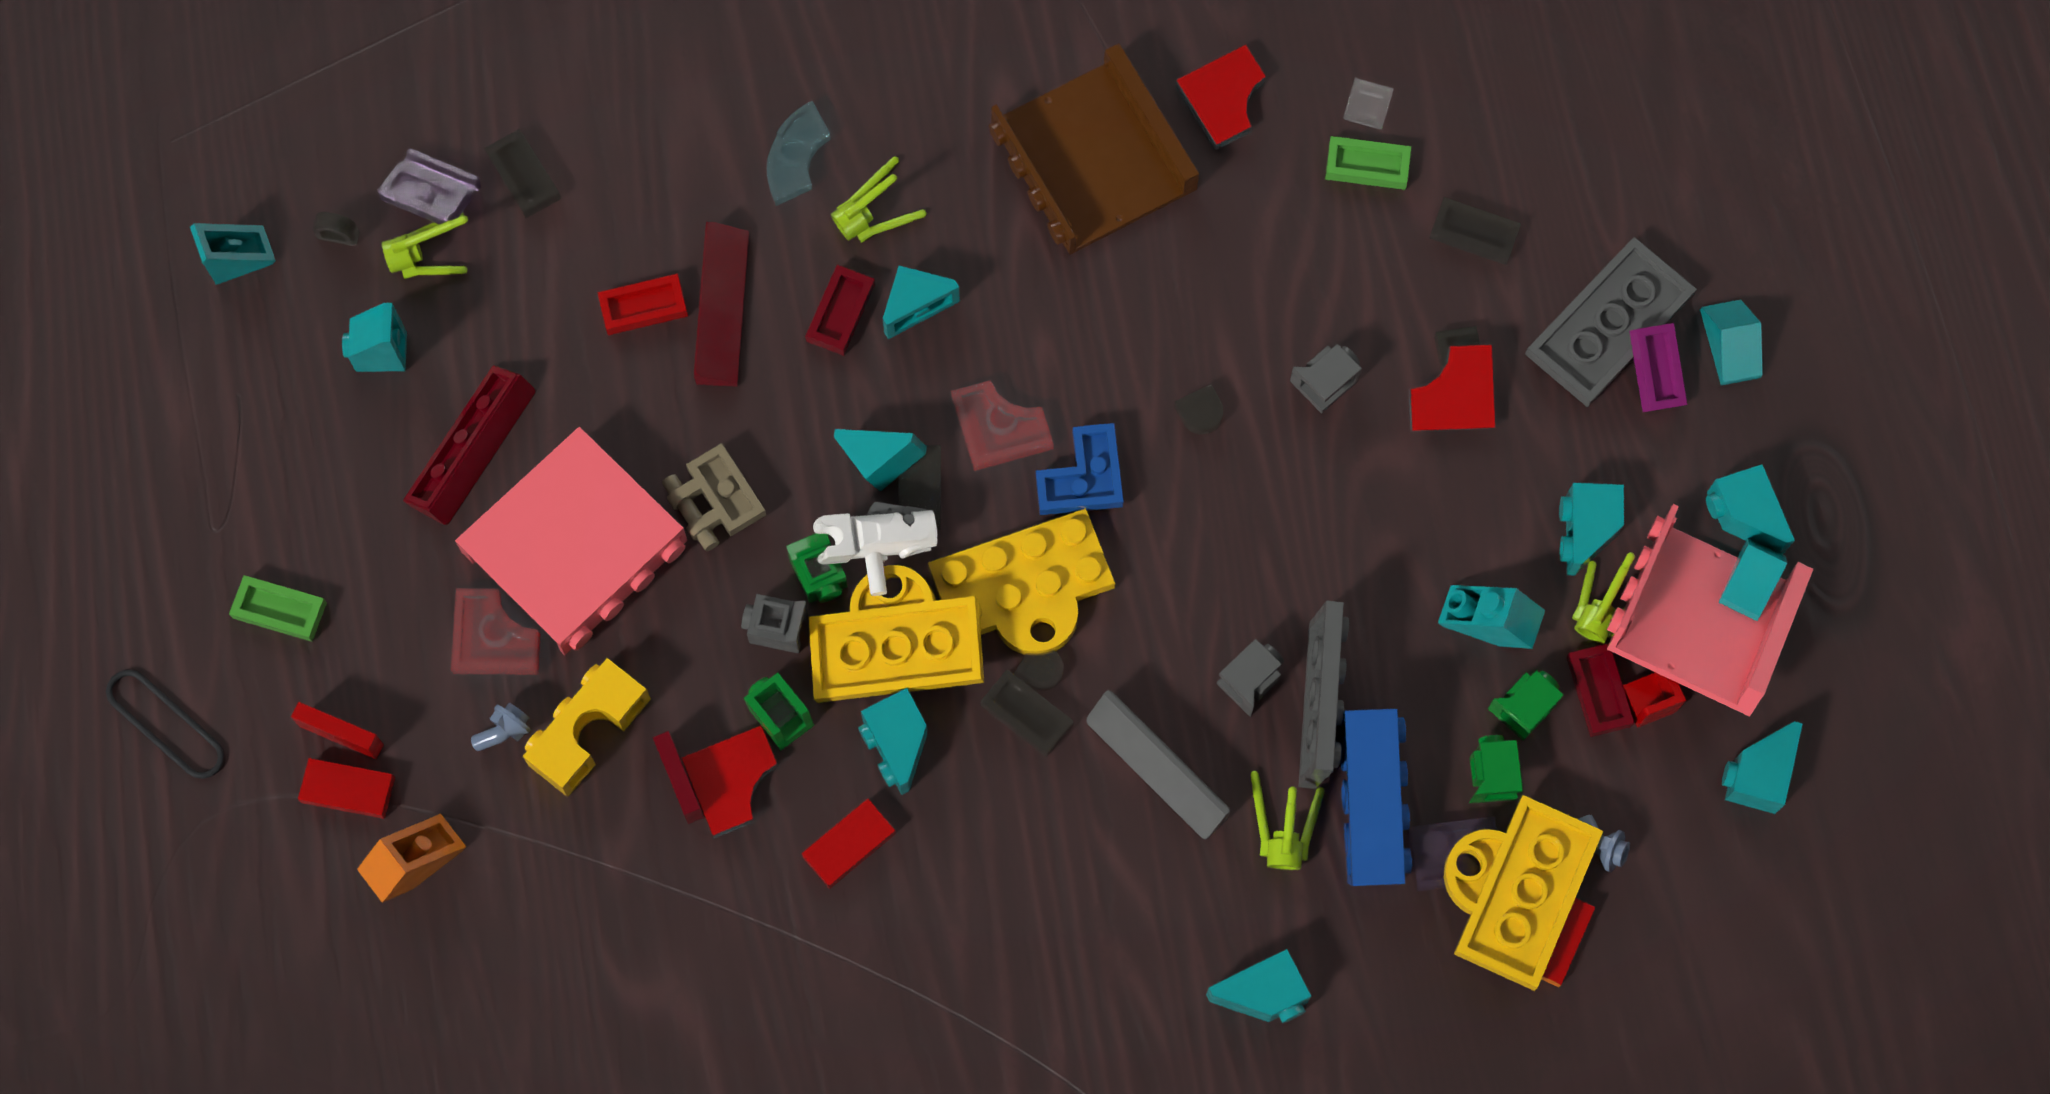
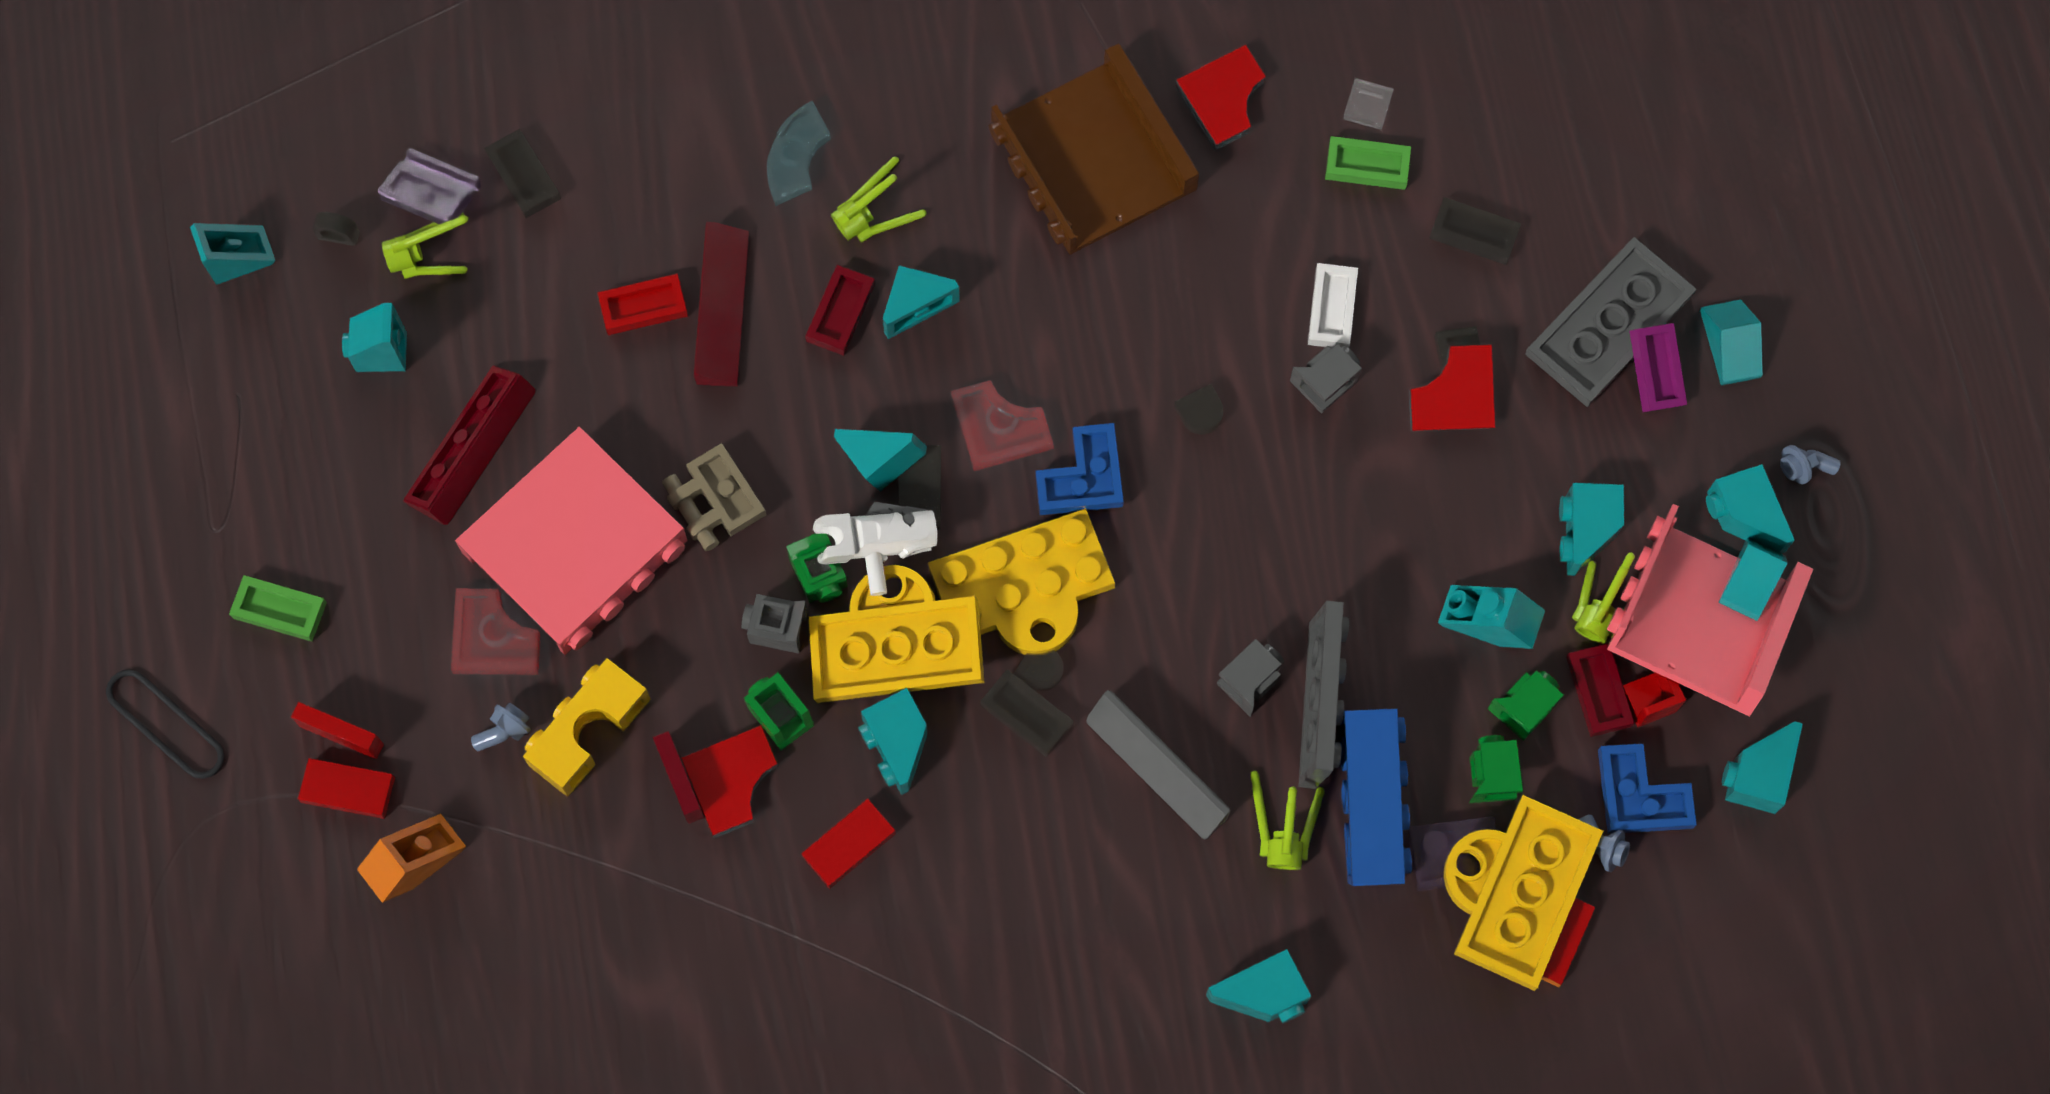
(1332, 305): none -> white tile
(1634, 804): none -> blue plate
(1799, 464): none -> sand blue plate

